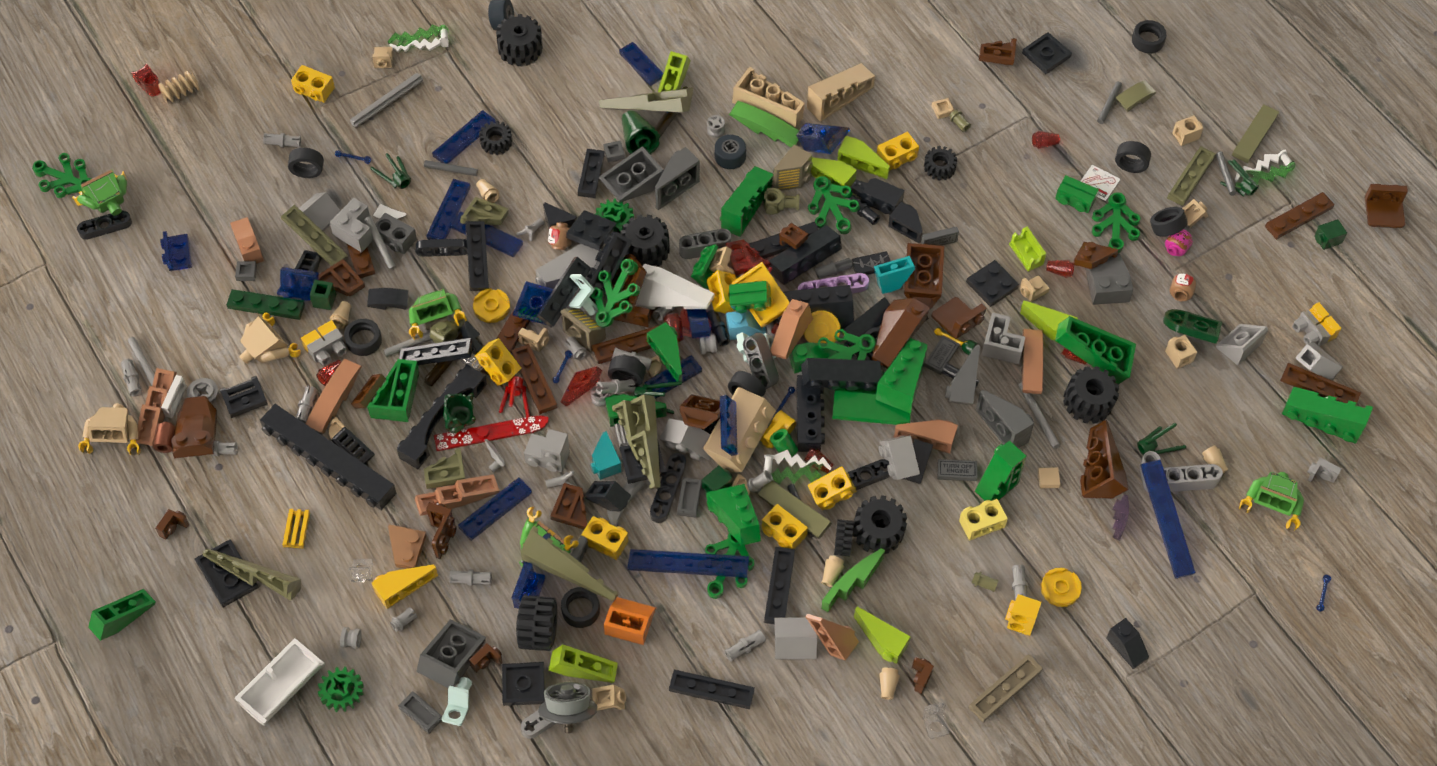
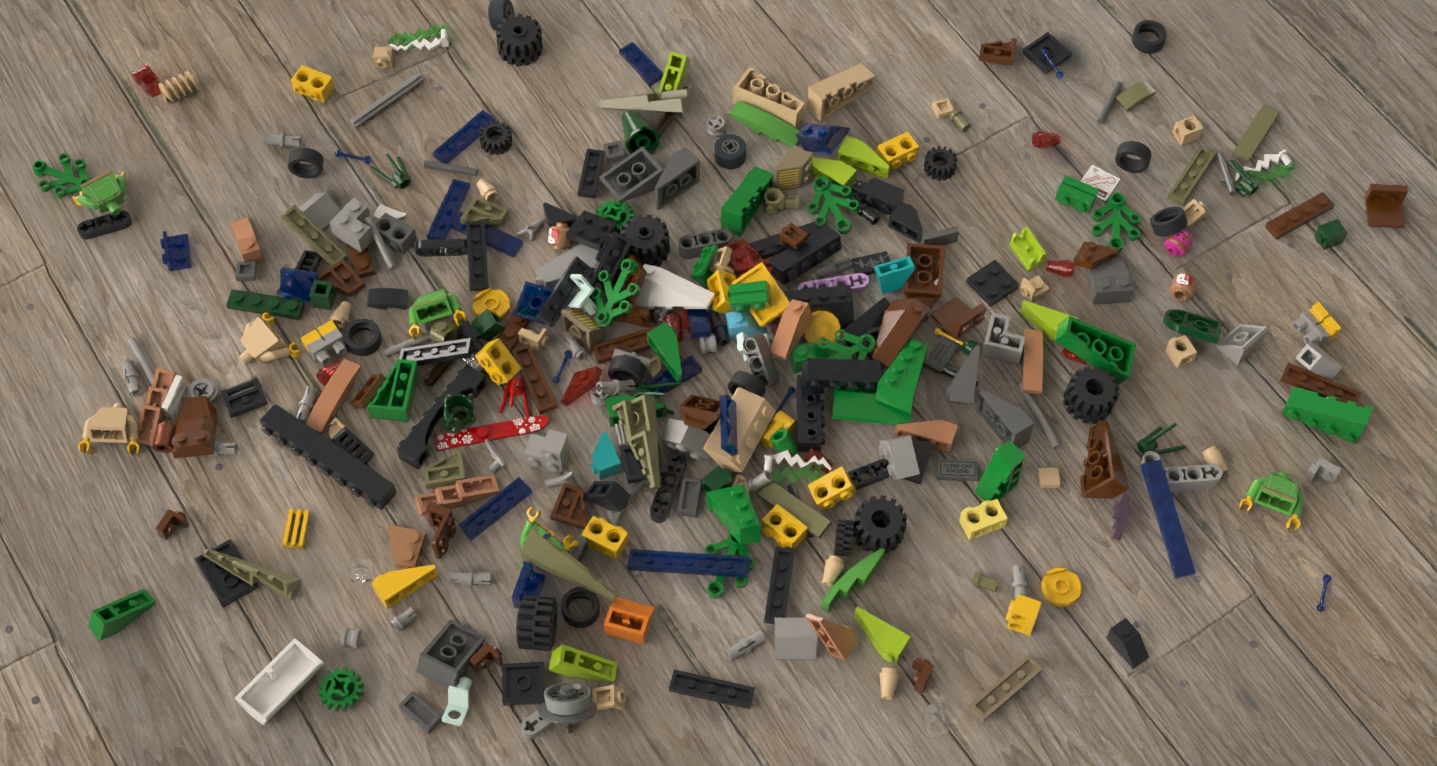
(488, 324): none -> dark green brick
(1059, 75): none -> clear blue hinge

